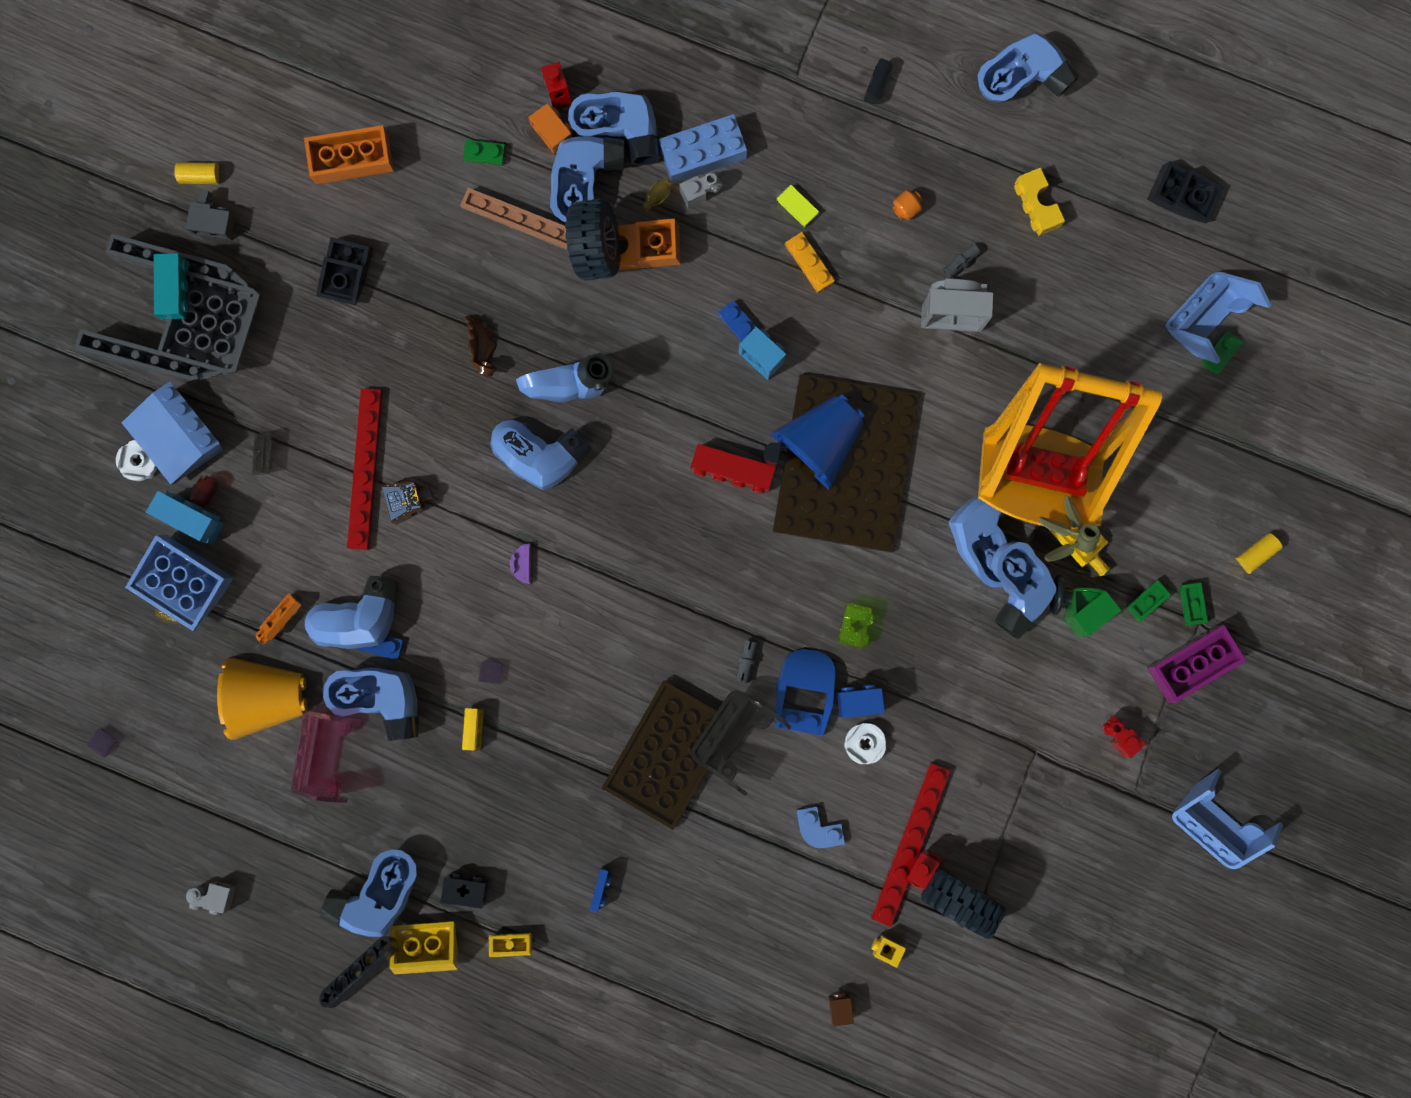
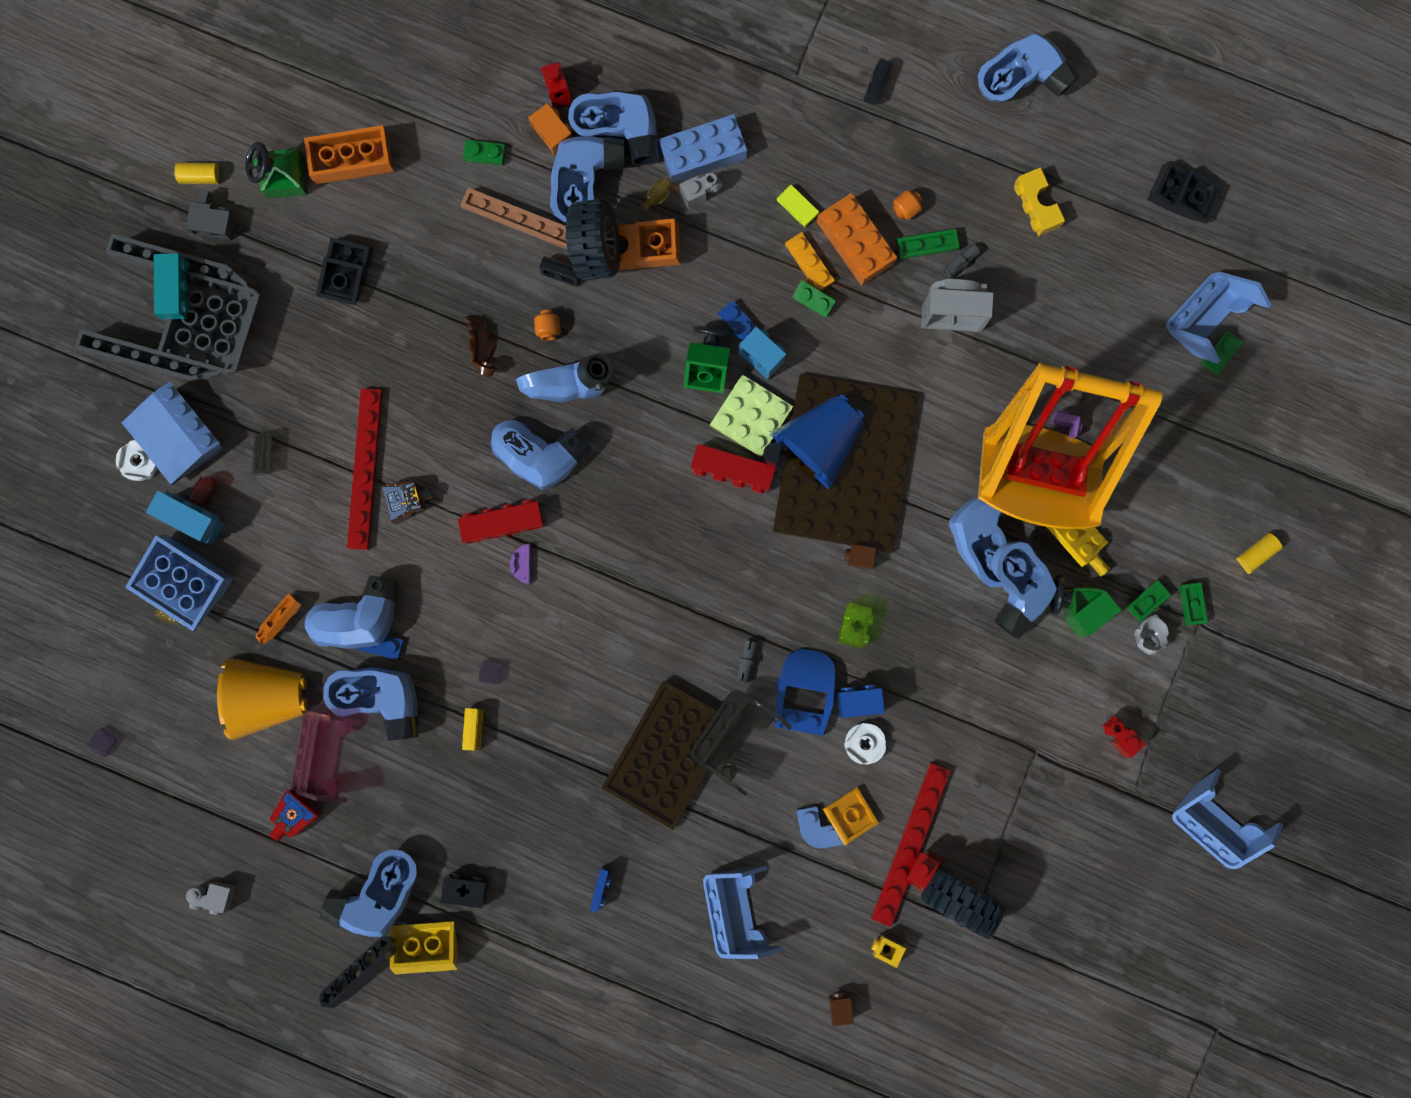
(279, 171): none -> green piece
(292, 816): none -> torso
(500, 522): none -> red brick
(510, 945): yellow brick -> none
(547, 325): none -> orange head
(558, 271): none -> black brick
(707, 361): none -> green piece
(732, 917): none -> medium blue windscreen
(751, 415): none -> yellowish green plate
(814, 298): none -> green plate
(850, 816): none -> light orange tile
(856, 239): none -> orange brick
(860, 557): none -> reddish brown brick
(927, 244): none -> green plate
(1065, 419): none -> medium lavender bracket
(1086, 537): olive plant -> none
(1152, 635): none -> light grey hair
(1196, 664): magenta brick -> none

